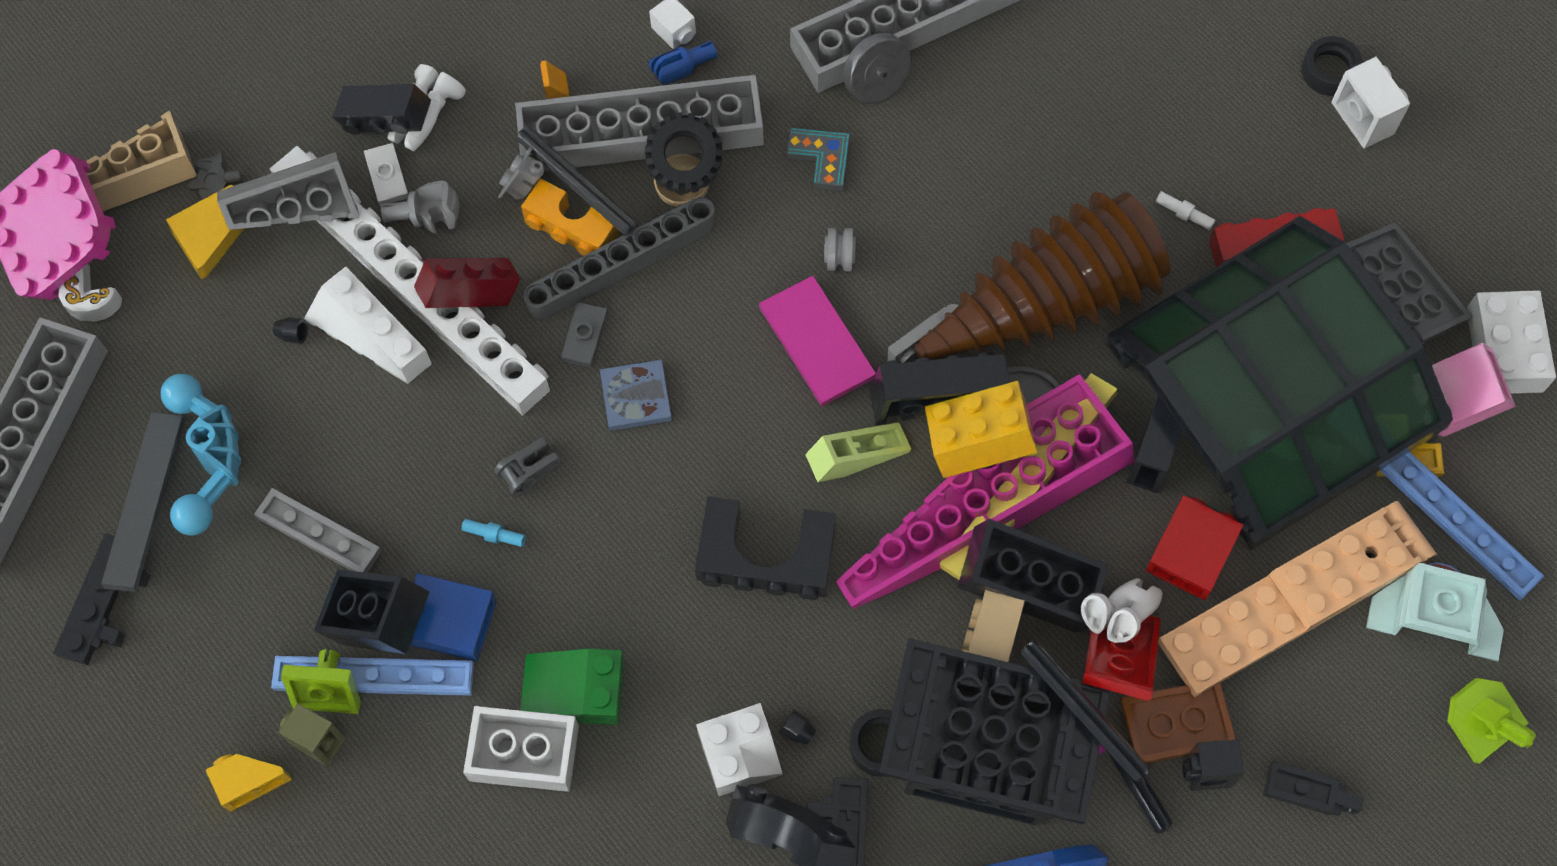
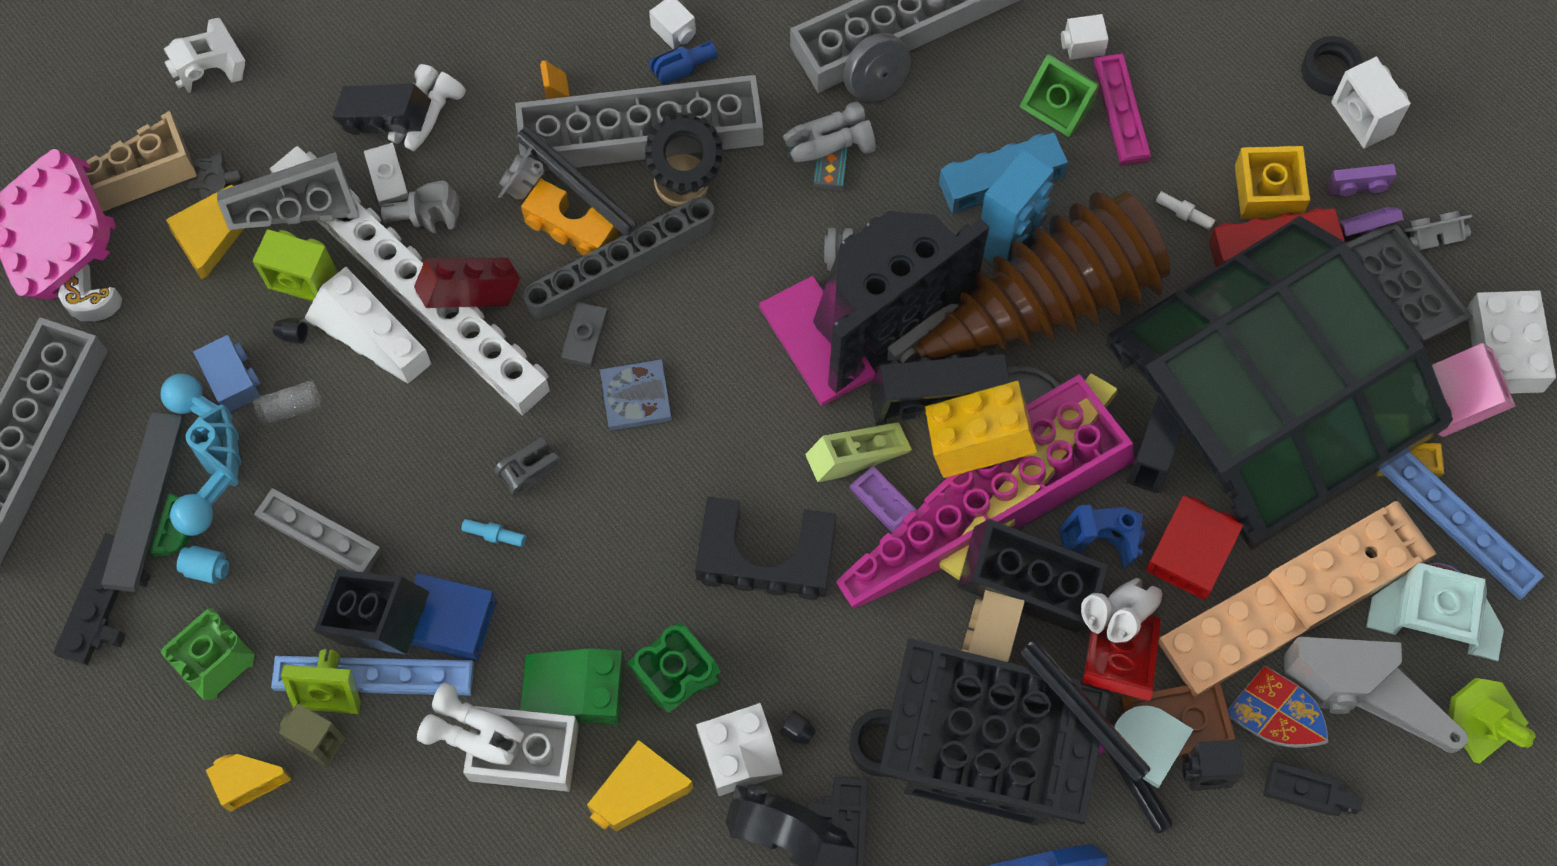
(167, 538): none -> green plate
(190, 67): none -> white tile
(202, 564): none -> medium azure brick
(208, 655): none -> bright green slope
(227, 374): none -> medium blue brick
(288, 403): none -> clear brick
(293, 264): none -> lime brick
(447, 704): none -> white piece
(637, 788): none -> yellow slope
(674, 668): none -> green piece
(812, 142): none -> light grey piece
(881, 498): none -> medium lavender plate
(892, 282): none -> black wedge
(968, 181): none -> dark azure brick
(1016, 204): none -> dark azure brick
(1060, 96): none -> bright green slope
(1085, 37): none -> white brick
(1089, 524): none -> blue tile
(1121, 109): none -> dark pink tile
(1154, 737): none -> light aqua tile
(1271, 181): none -> yellow brick
(1279, 712): none -> shield
(1362, 179): none -> medium lavender plate
(1366, 675): none -> light grey slope
(1370, 221): none -> medium lavender plate
(1450, 228): none -> light grey hinge

